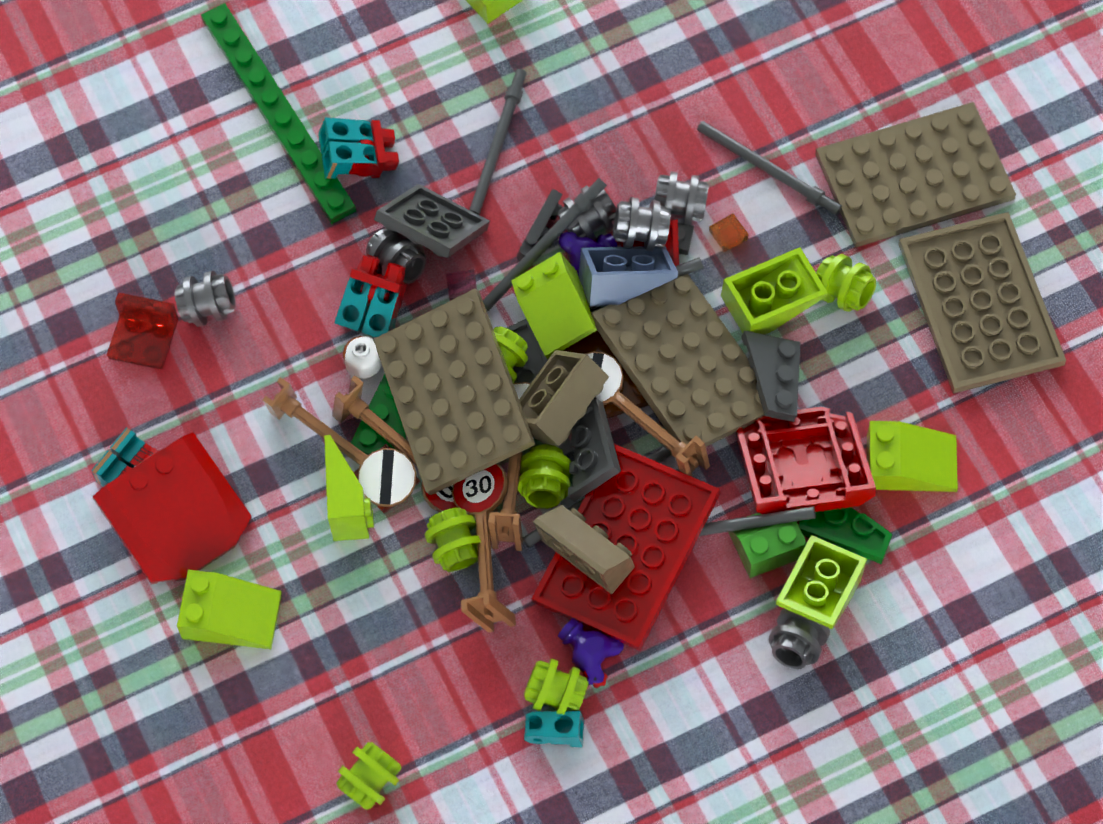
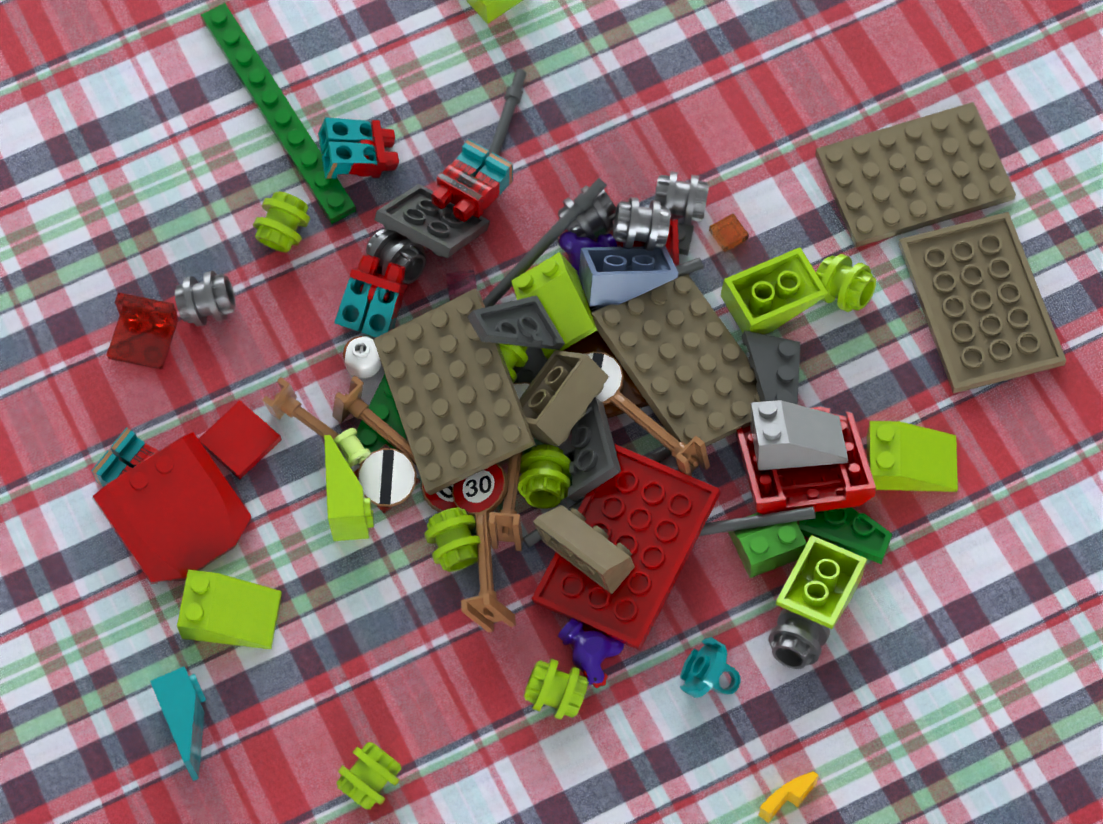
(181, 705): none -> teal slope
(239, 439): none -> red tile
(281, 221): none -> lime piece
(351, 447): none -> yellowish green bush
(472, 181): none -> hips
(517, 323): none -> dark grey wing
(539, 228): dark grey hinge -> none
(548, 727): teal leg -> none
(704, 669): none -> teal tile
(794, 791): none -> yellow slope
(795, 436): none -> light grey slope
(814, 194): dark grey bar -> none

